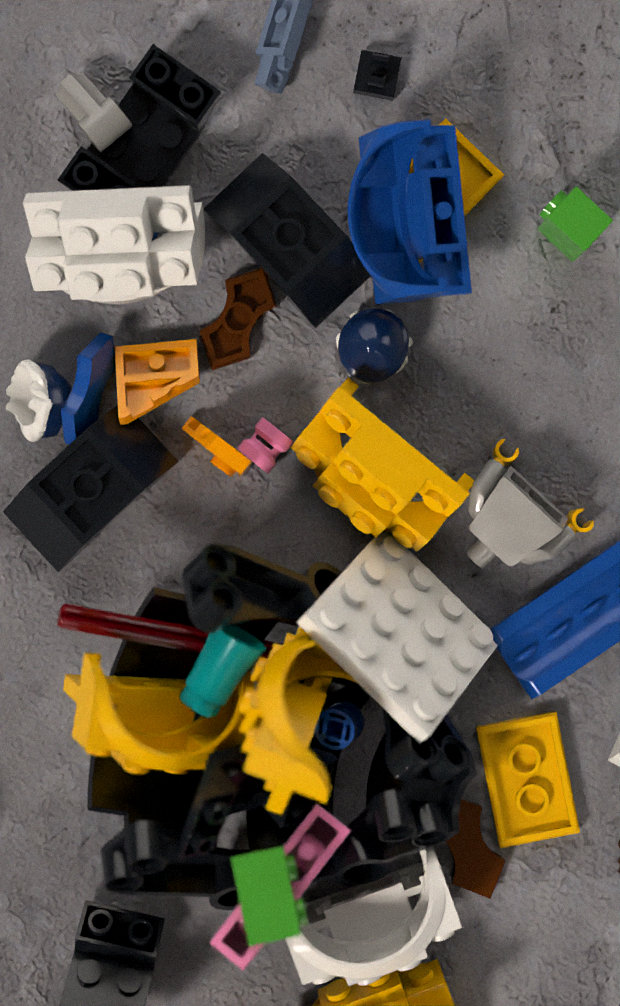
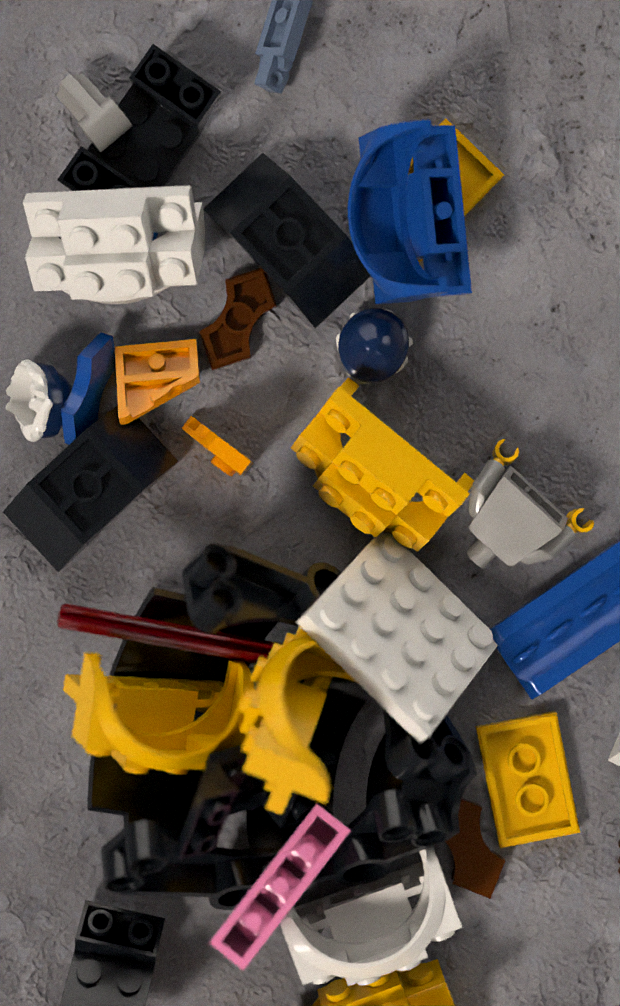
(220, 669): teal plant -> none
(261, 454): bright pink wheel -> none
(267, 895): bright green brick -> none
(346, 720): blue wheel -> none
(377, 75): black tile -> none
(573, 222): bright green brick -> none

